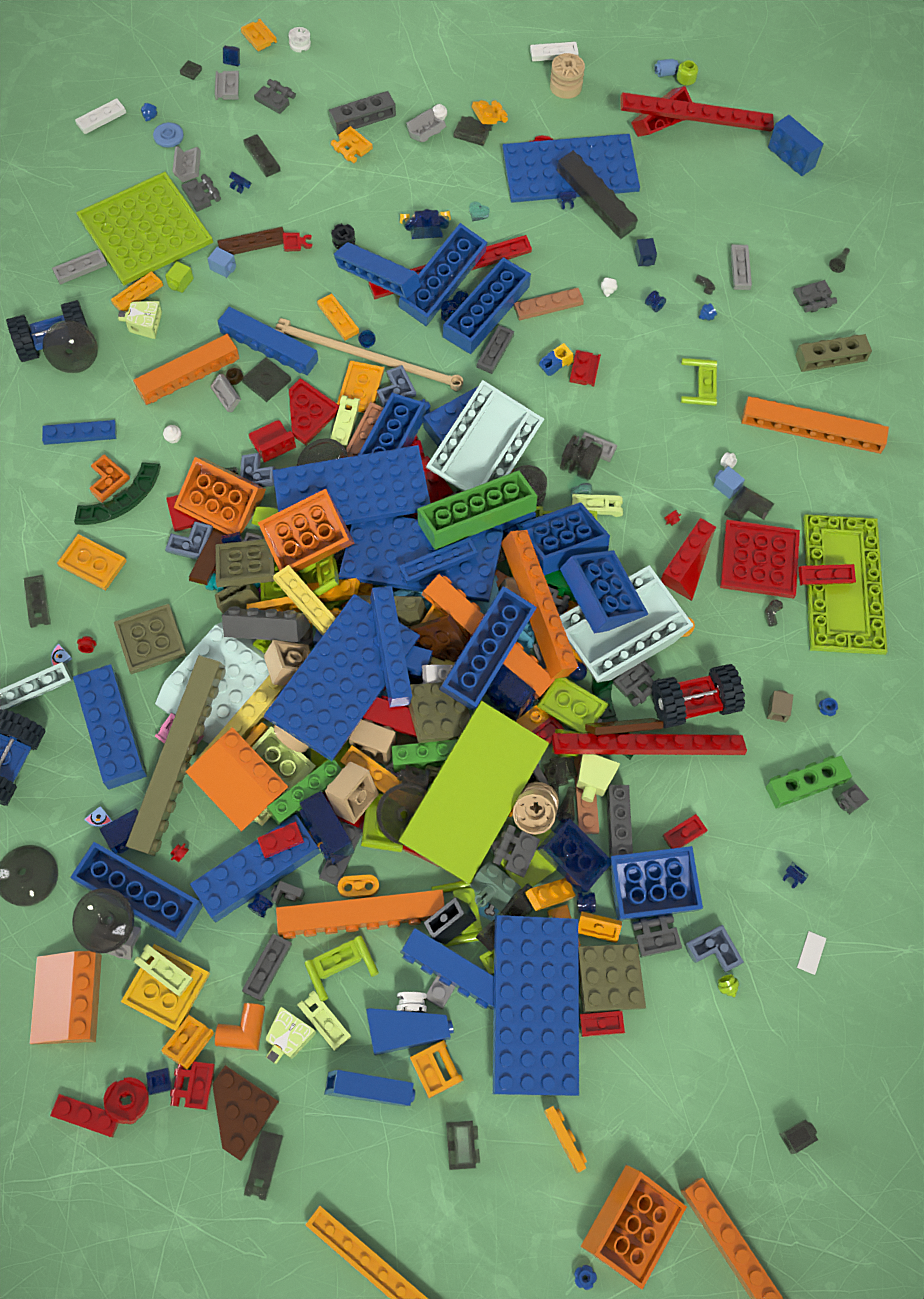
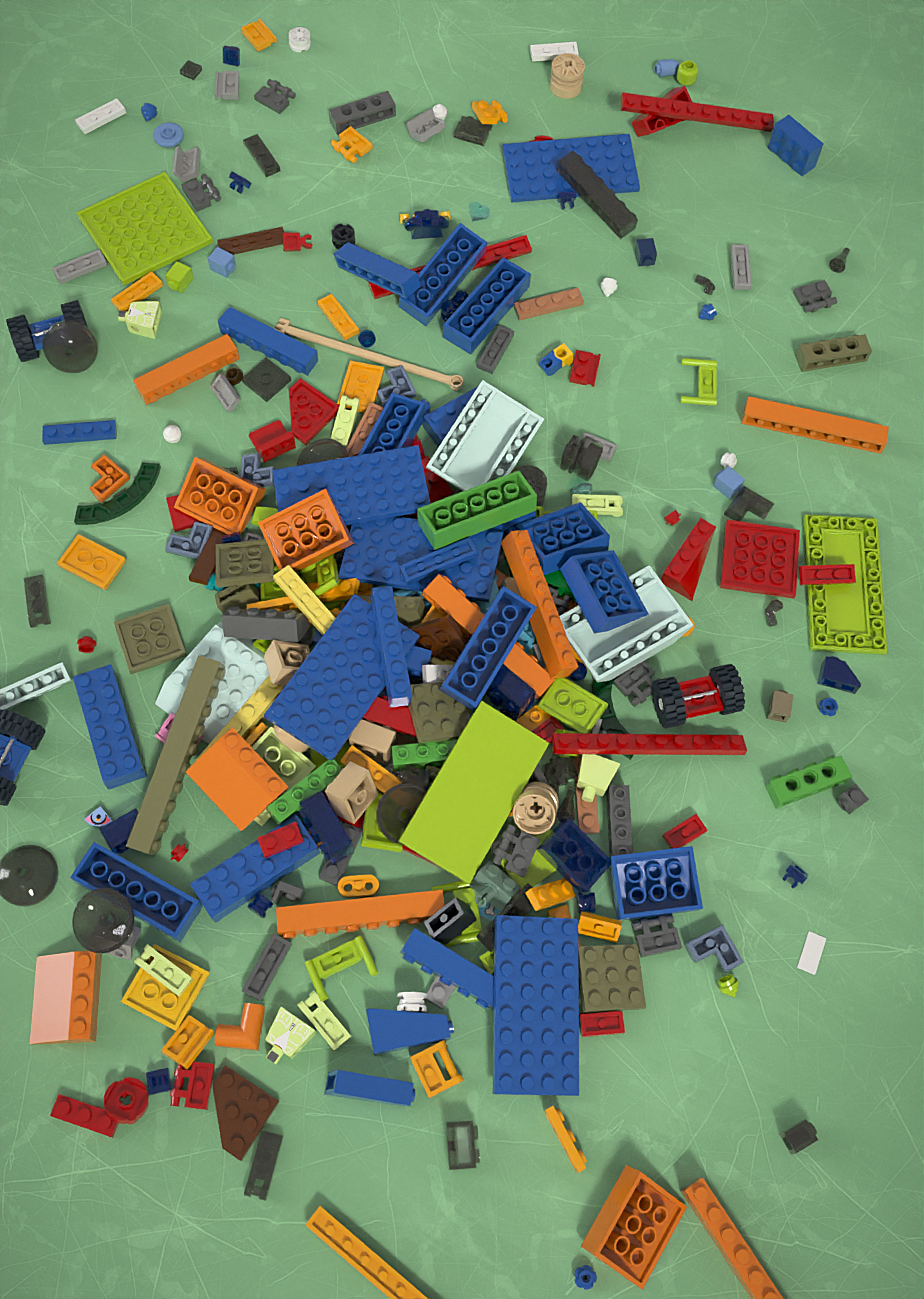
(59, 655): light blue tile -> none
(623, 726): reddish brown tile -> none
(655, 301): clear blue wheel -> none
(838, 675): none -> clear blue slope

